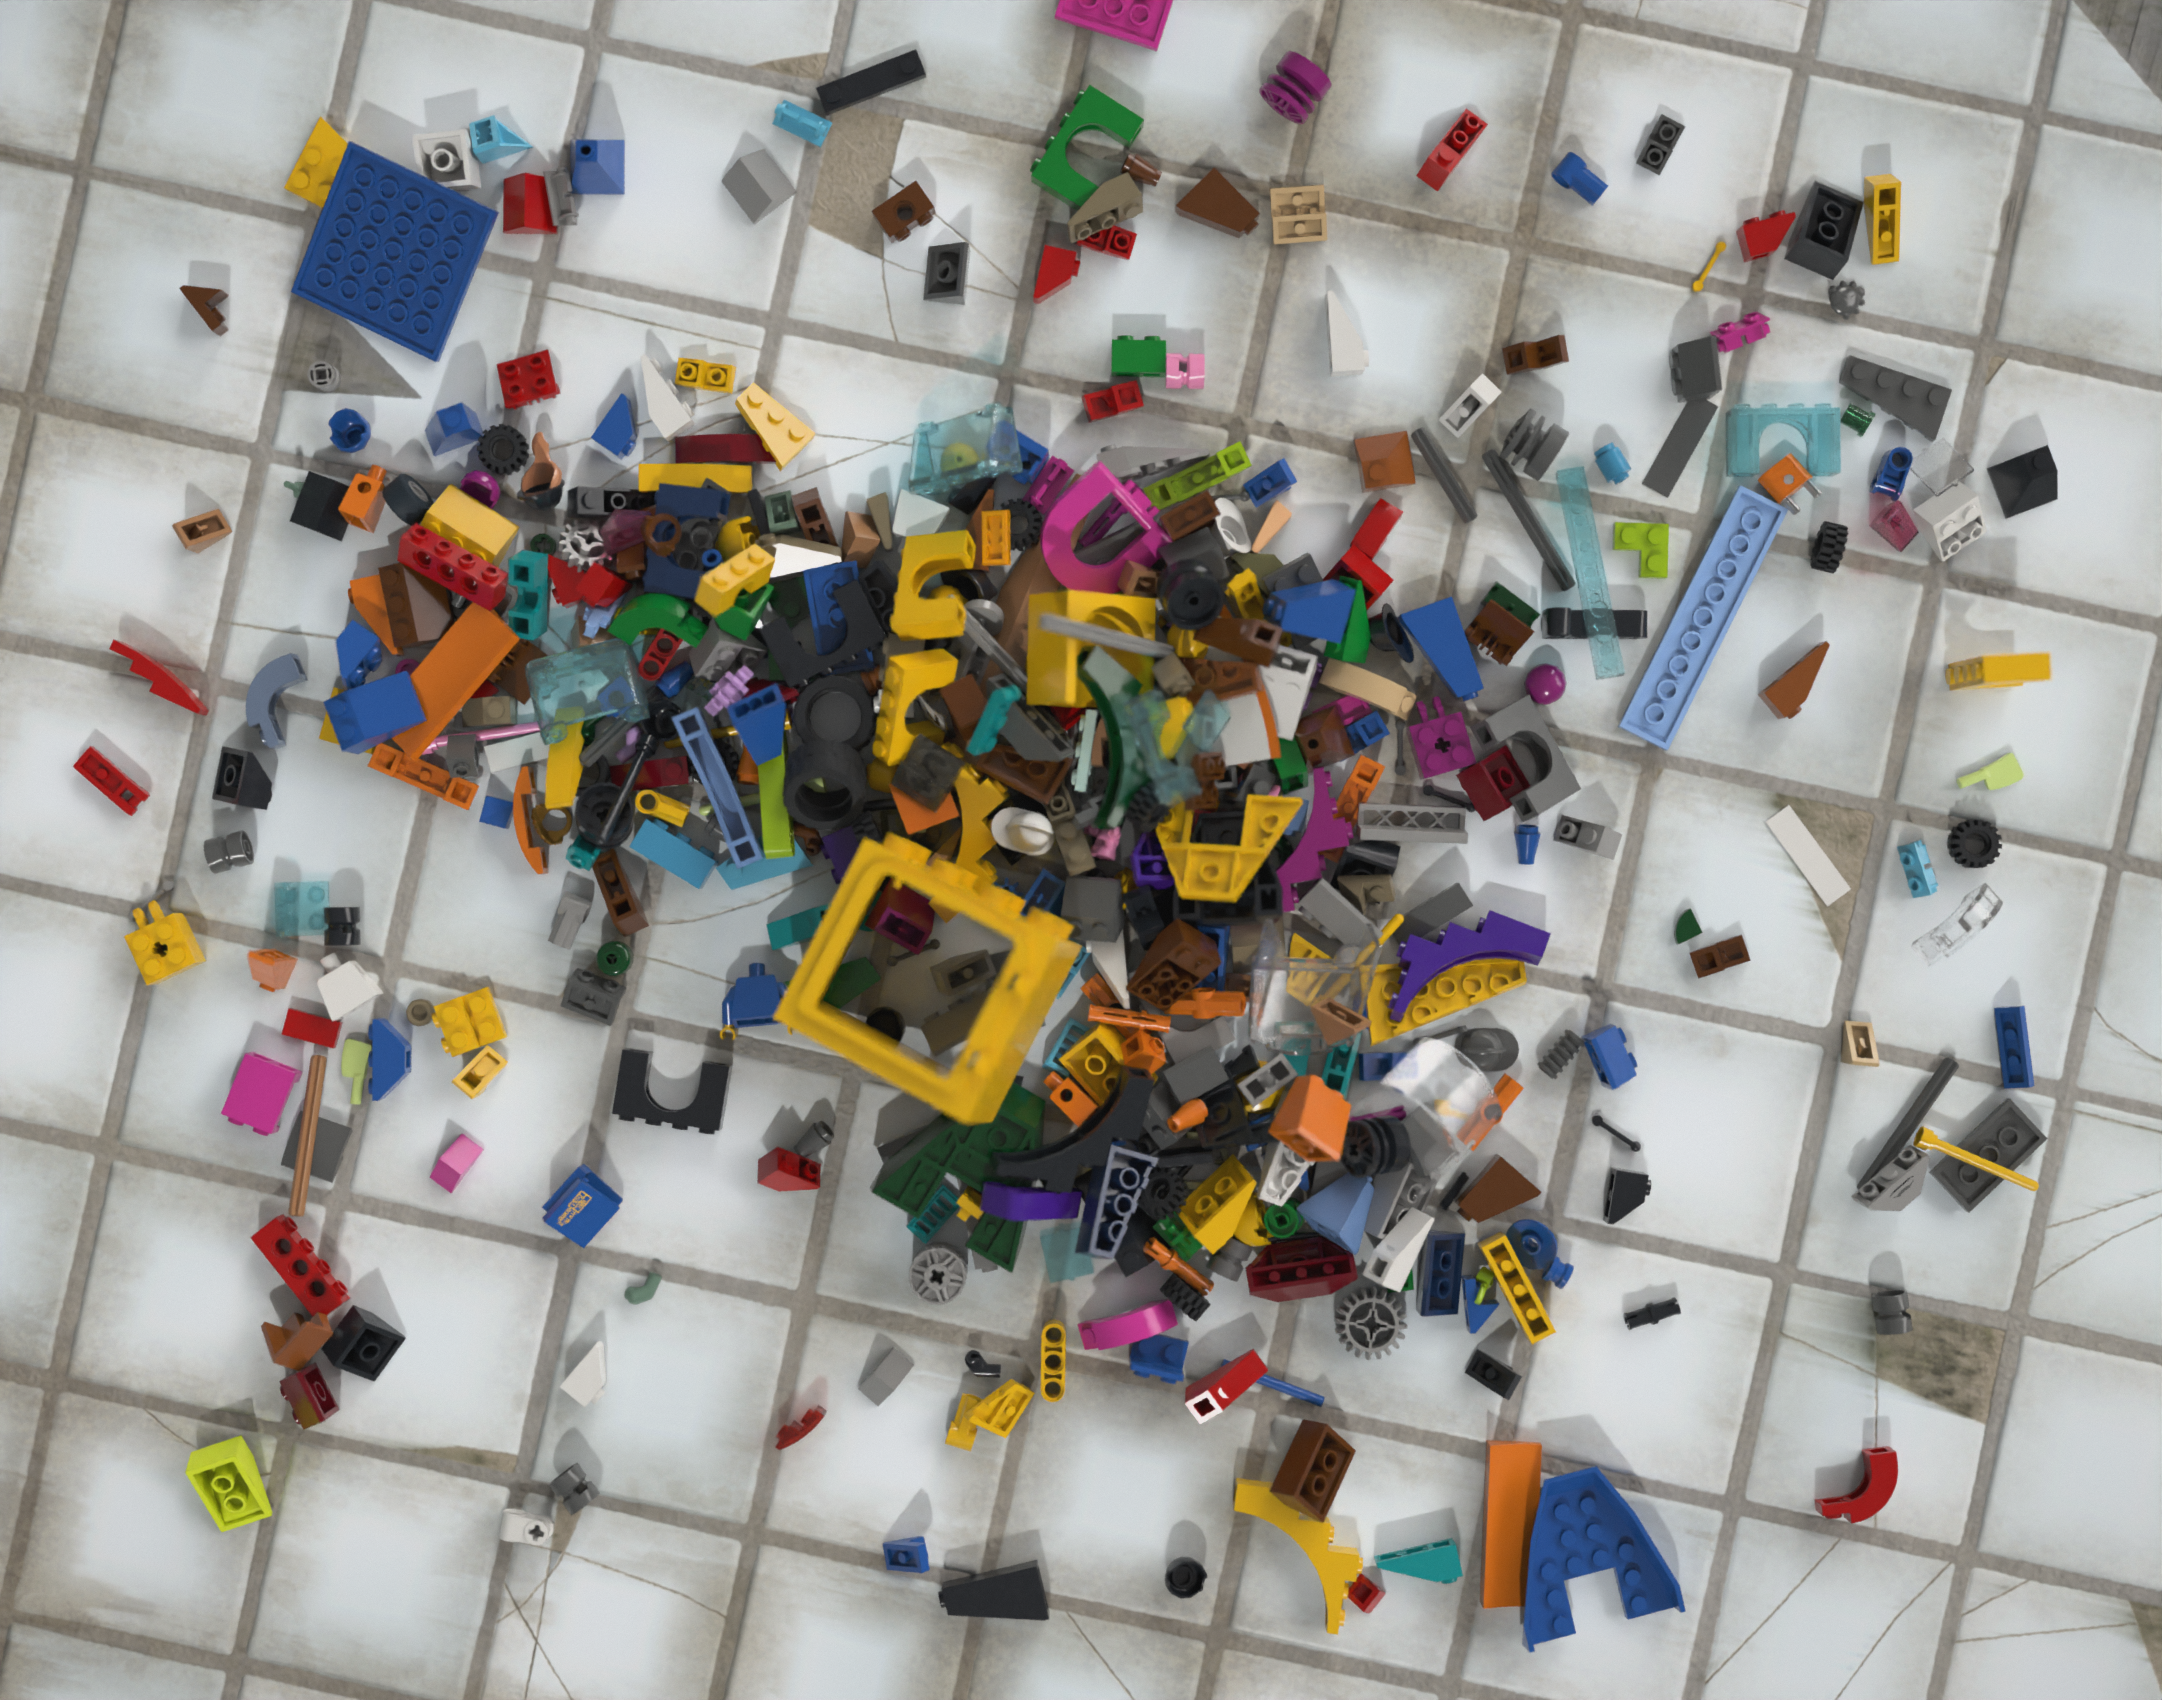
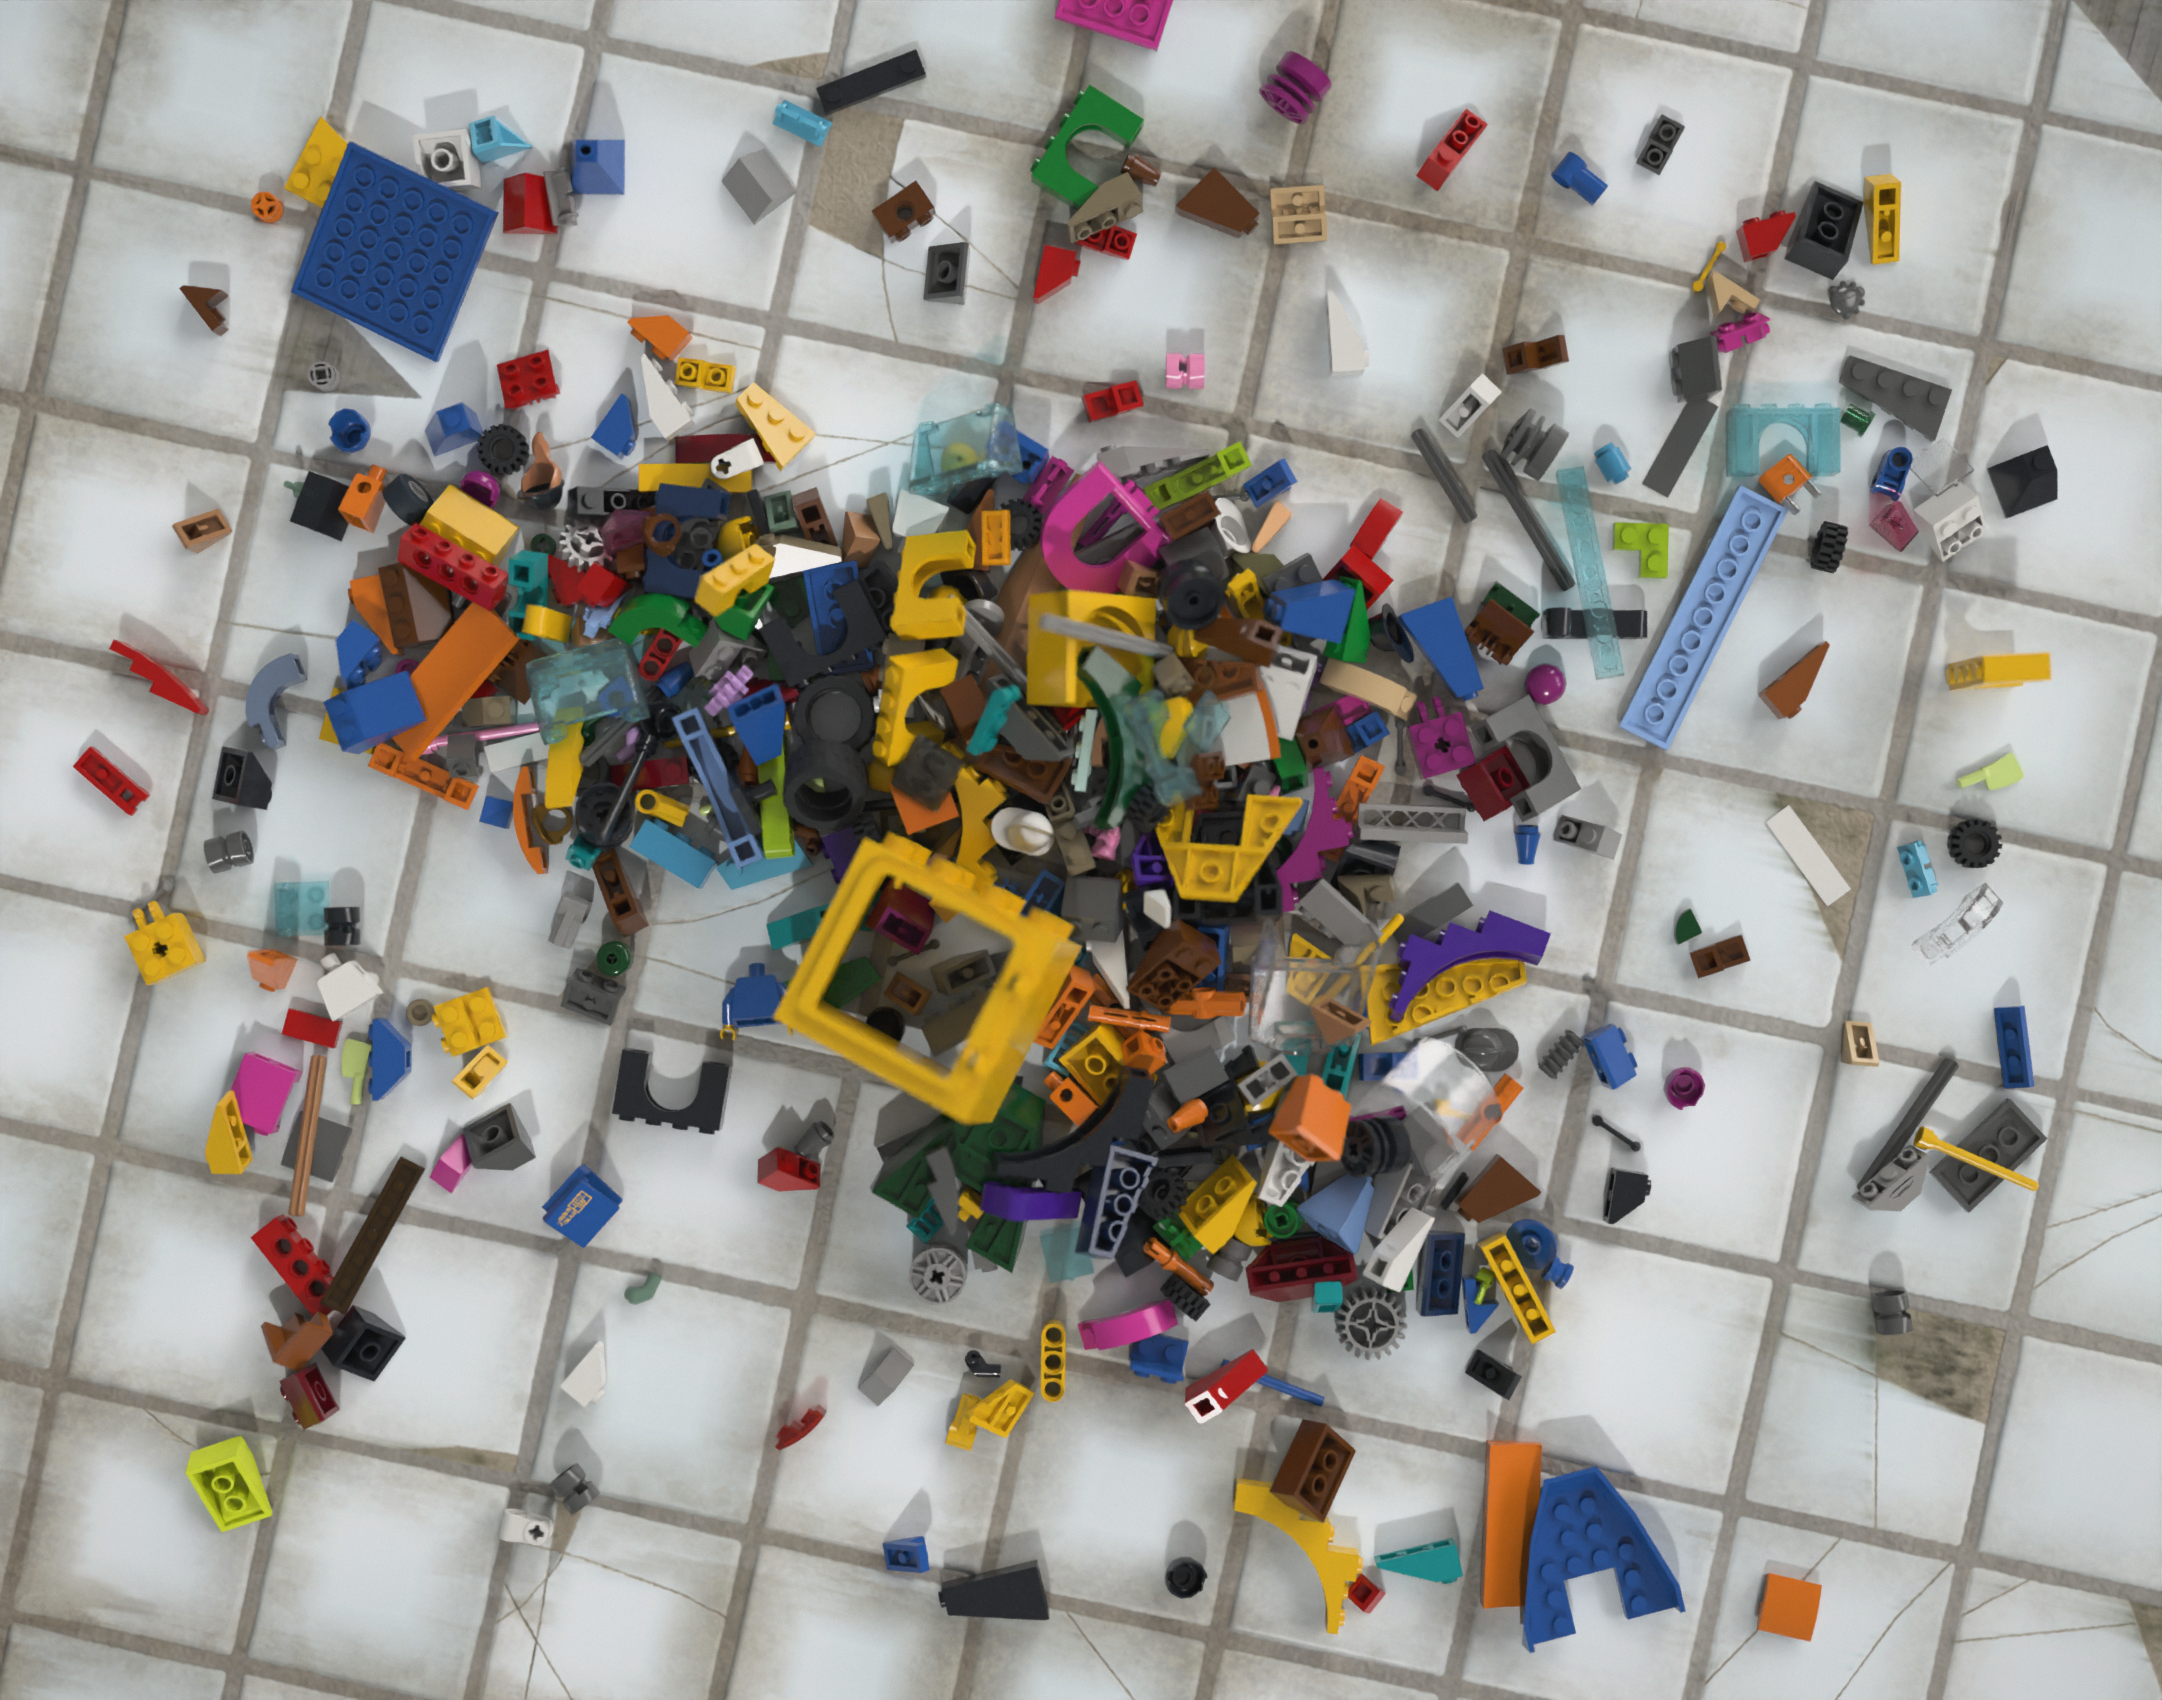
(227, 1142): none -> yellow slope
(261, 204): none -> orange wheel
(372, 1235): none -> dark brown tile
(499, 1141): none -> dark grey slope
(547, 624): none -> yellow beam
(662, 333): none -> orange slope
(741, 459): none -> white piece
(747, 798): none -> black tile
(908, 993): none -> medium nougat slope
(943, 1185): none -> dark grey slope
(1066, 1006): none -> orange slope
(1138, 357): green brick -> none
(1158, 907): none -> white slope
(1327, 1297): none -> teal slope
(1384, 461): dark orange slope -> none
(1652, 1313): black pin -> none
(1683, 1087): none -> magenta hair
(1724, 290): none -> tan slope
(1789, 1607): none -> orange slope
(1871, 1494): red arch -> none

